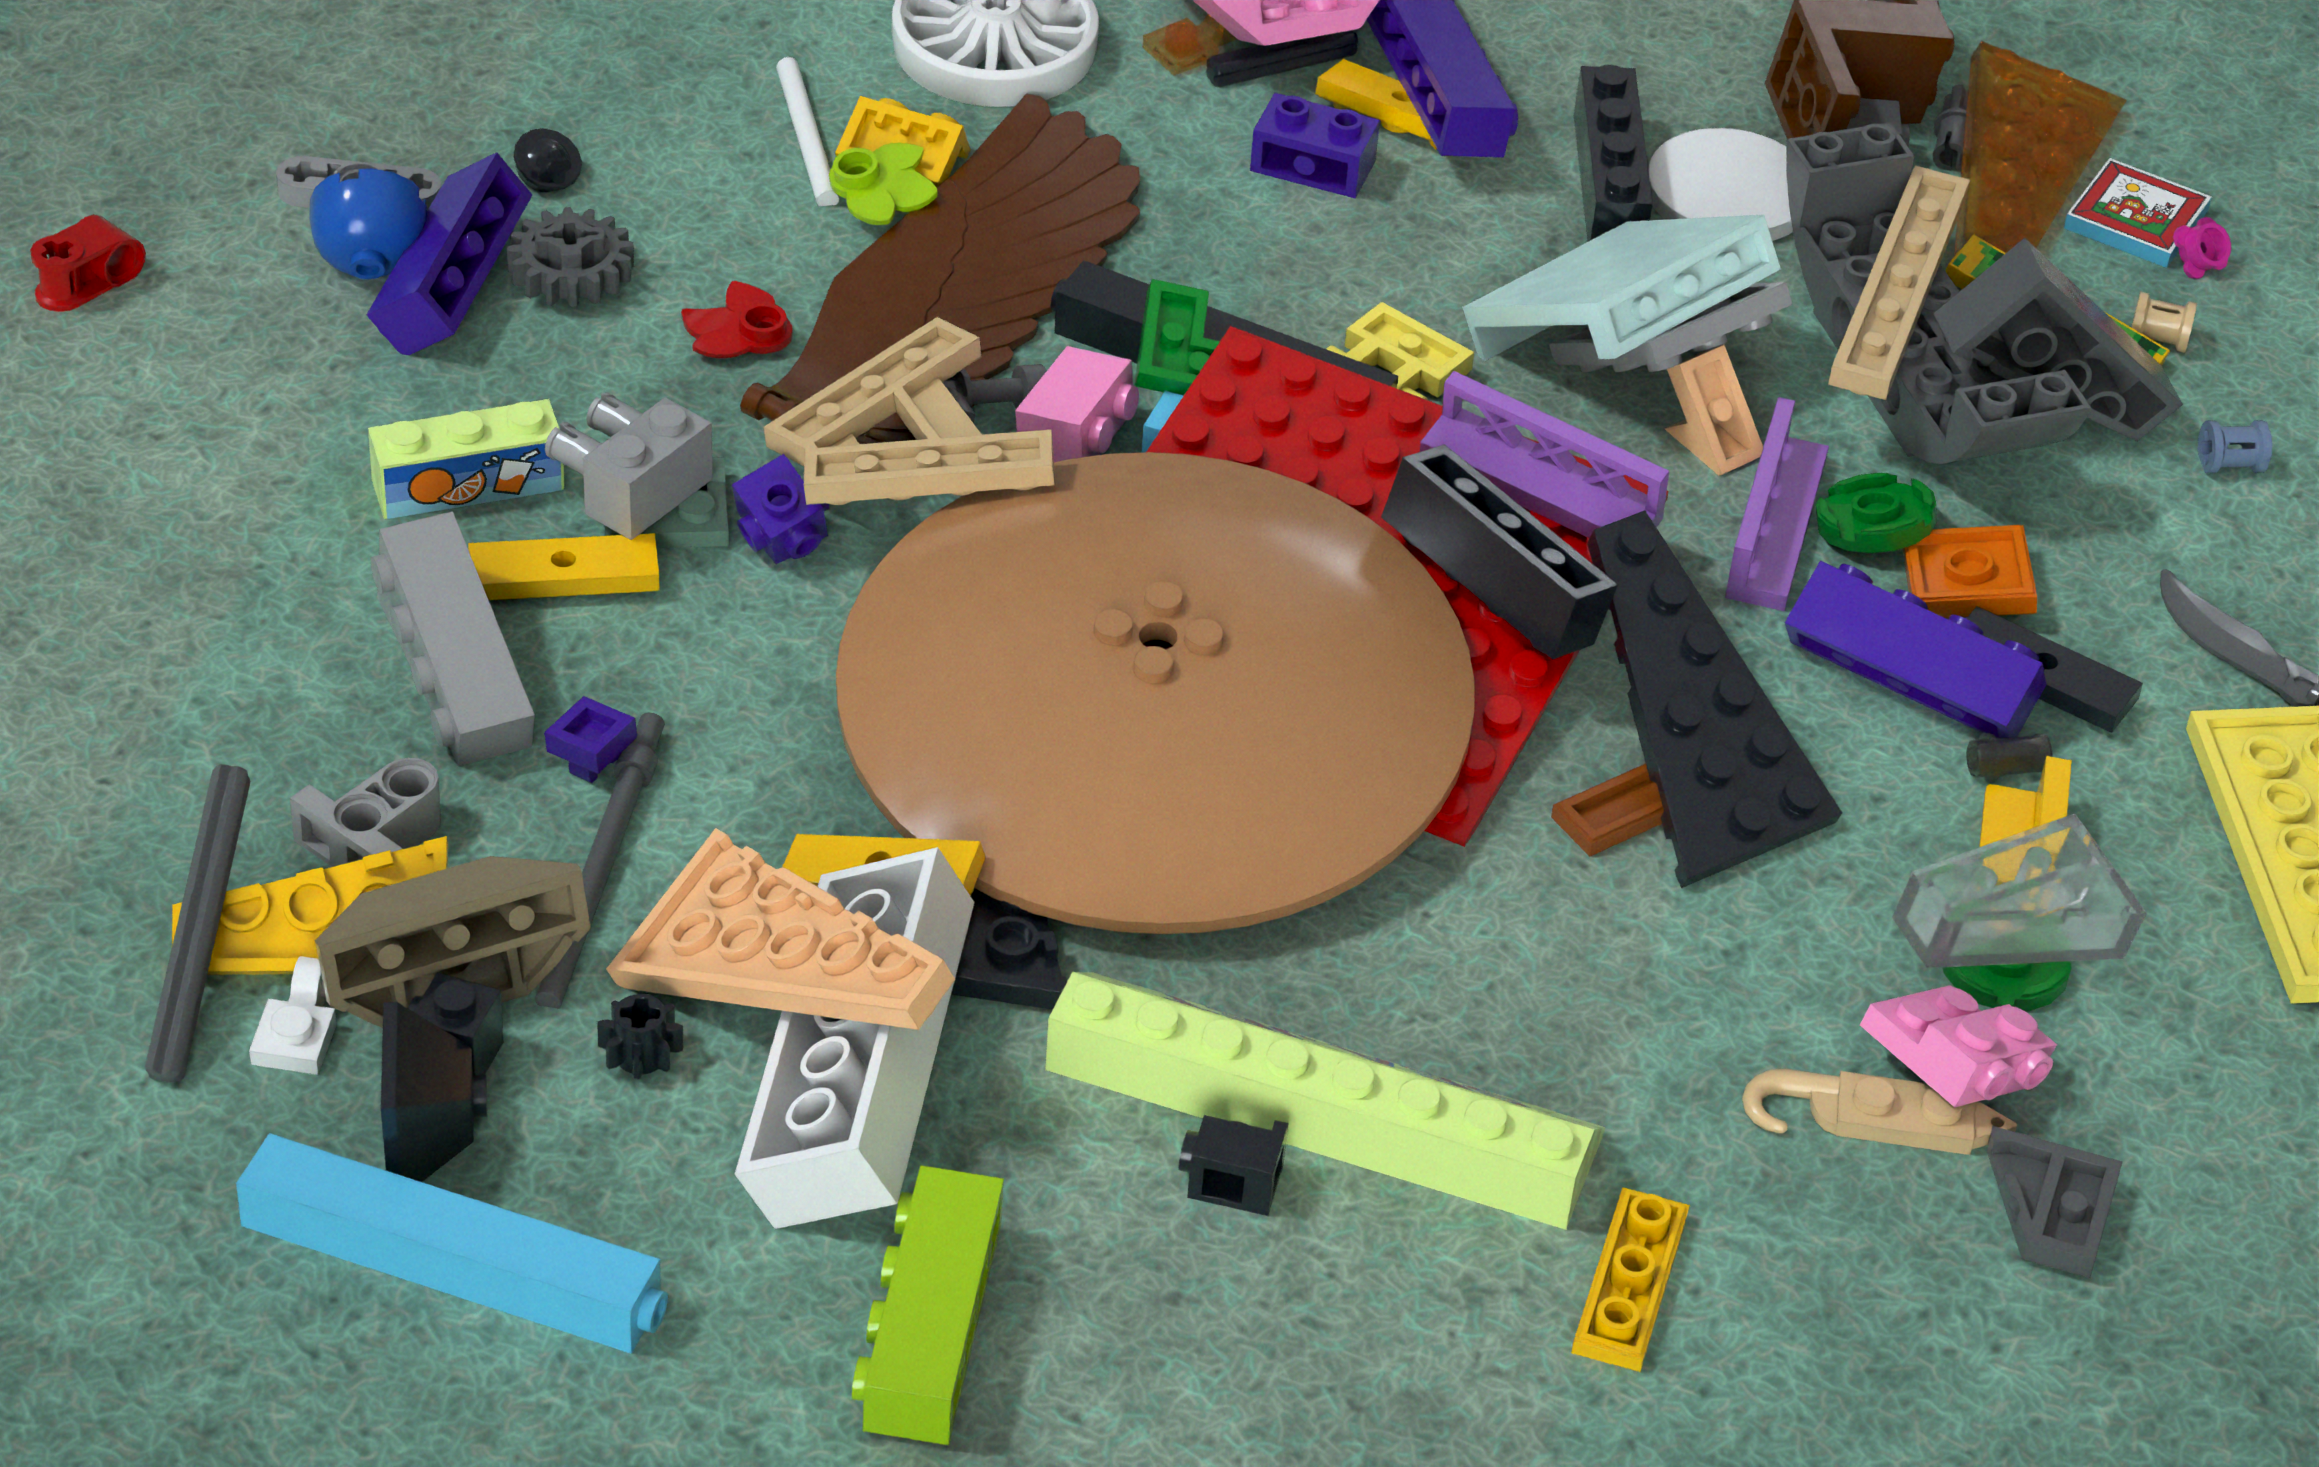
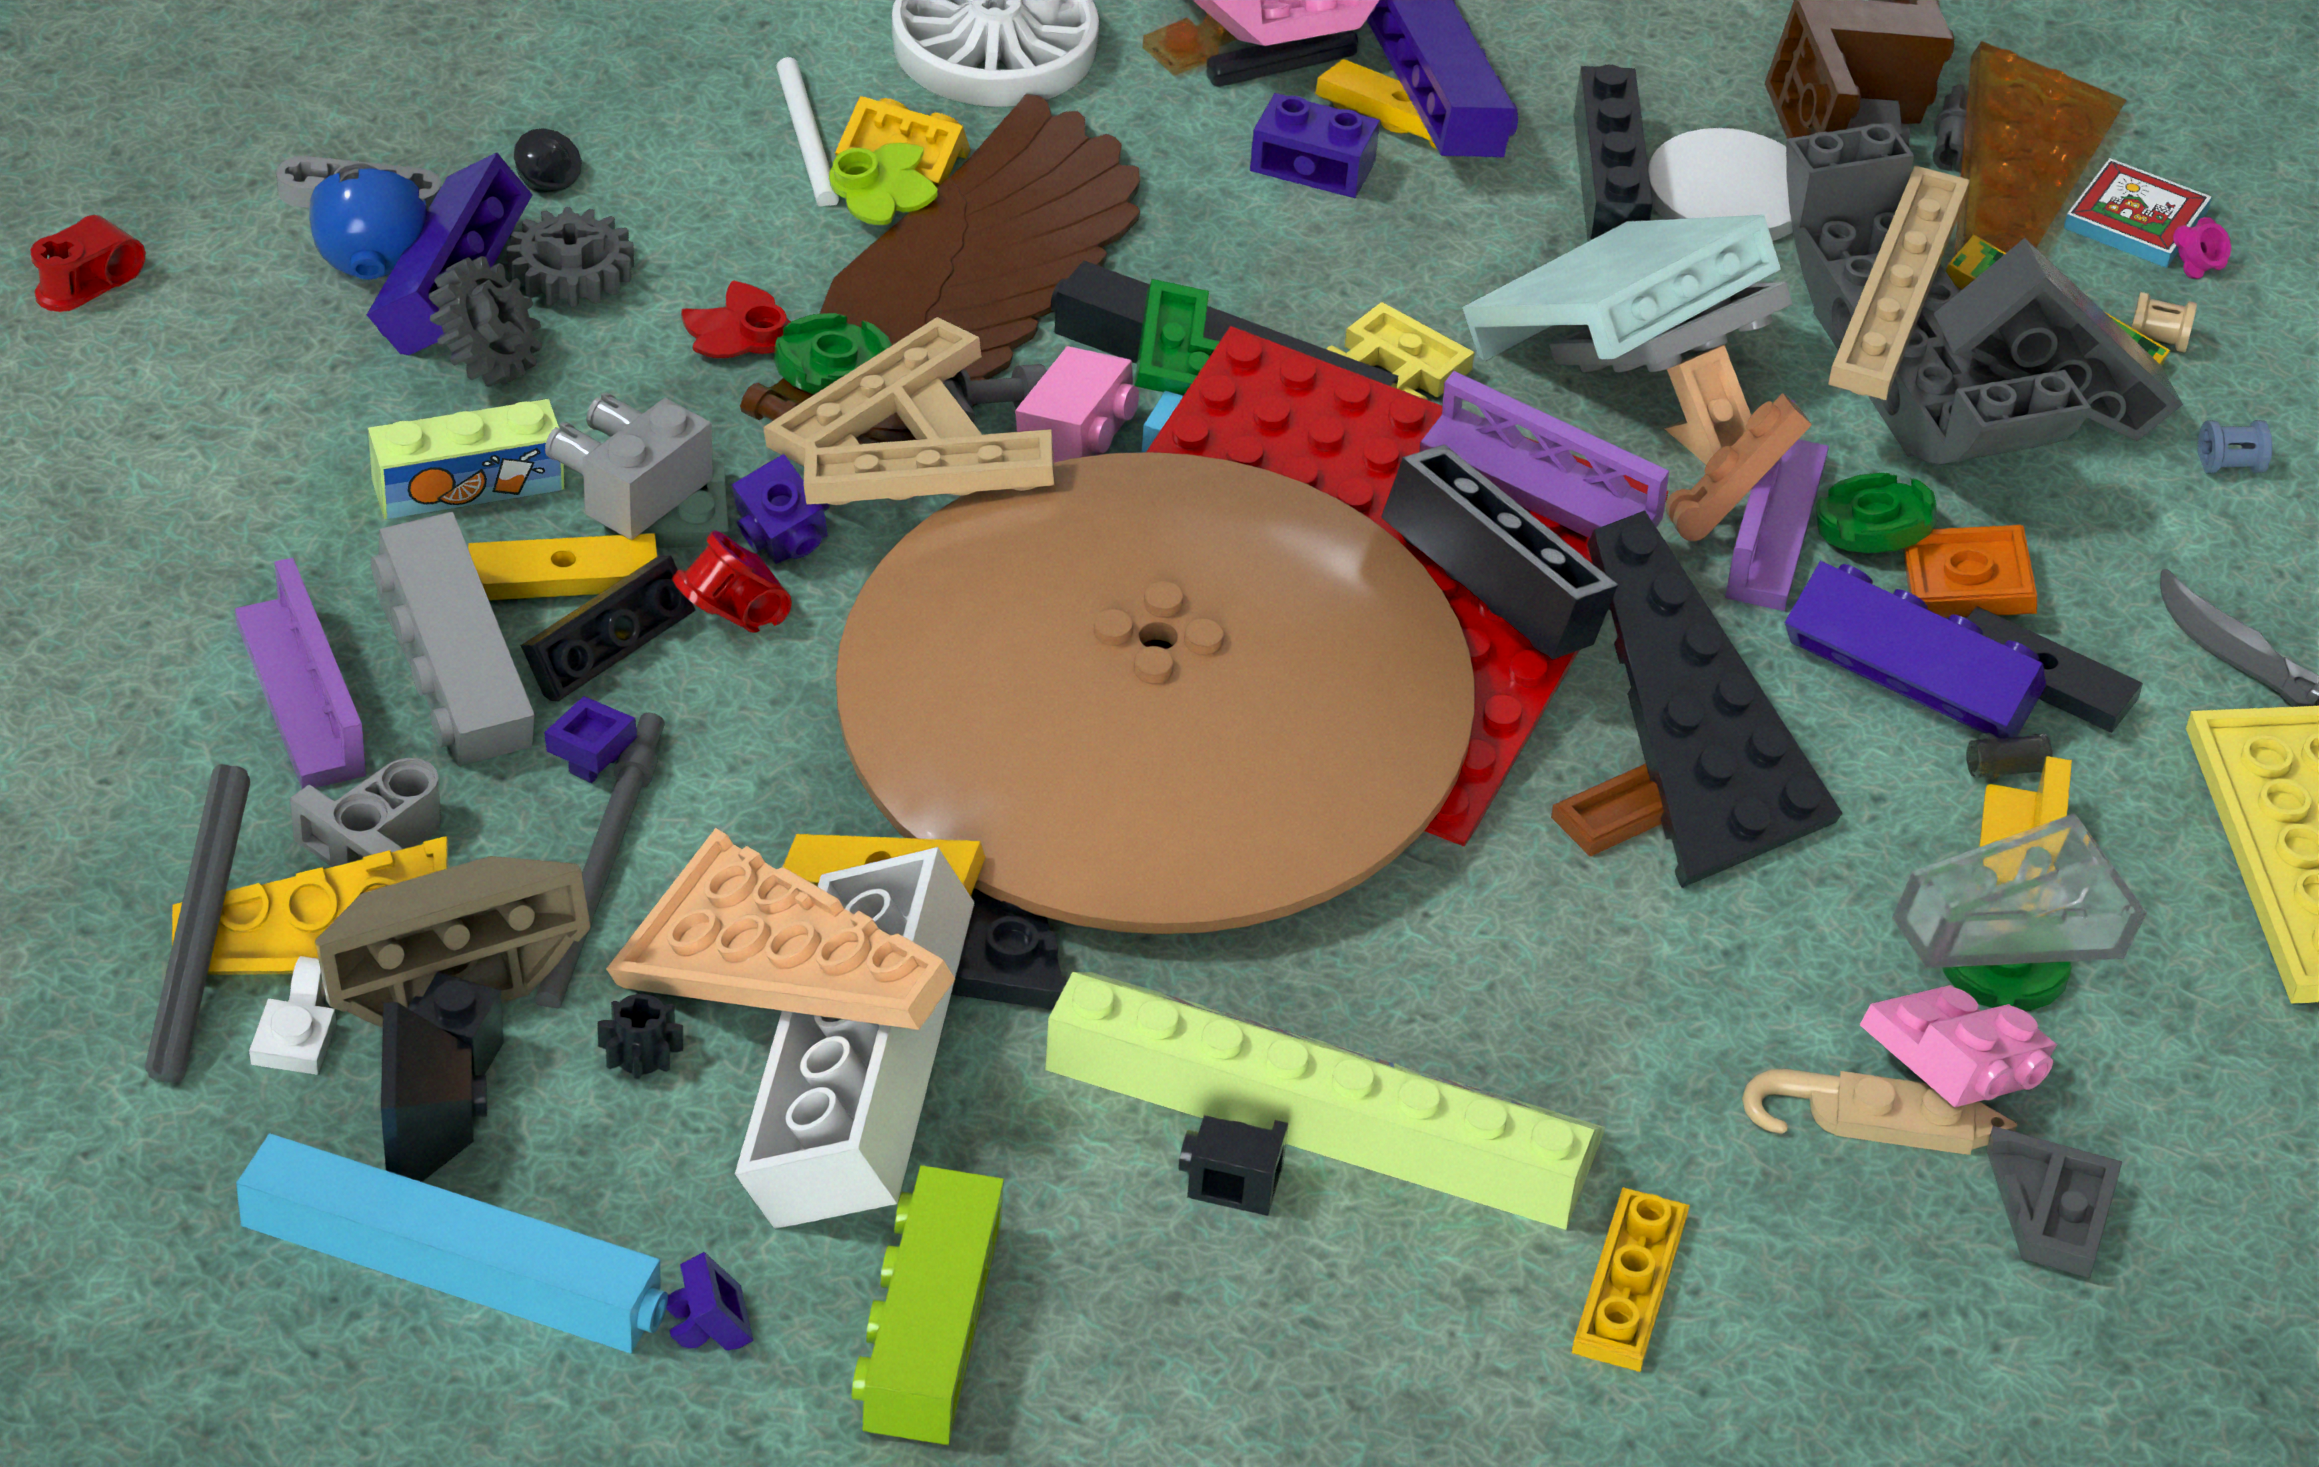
(303, 683): none -> medium lavender fence
(485, 321): none -> dark grey gear
(606, 629): none -> black tile
(712, 1305): none -> dark purple tile
(734, 585): none -> red piece
(824, 349): none -> green tile
(1737, 468): none -> nougat plate

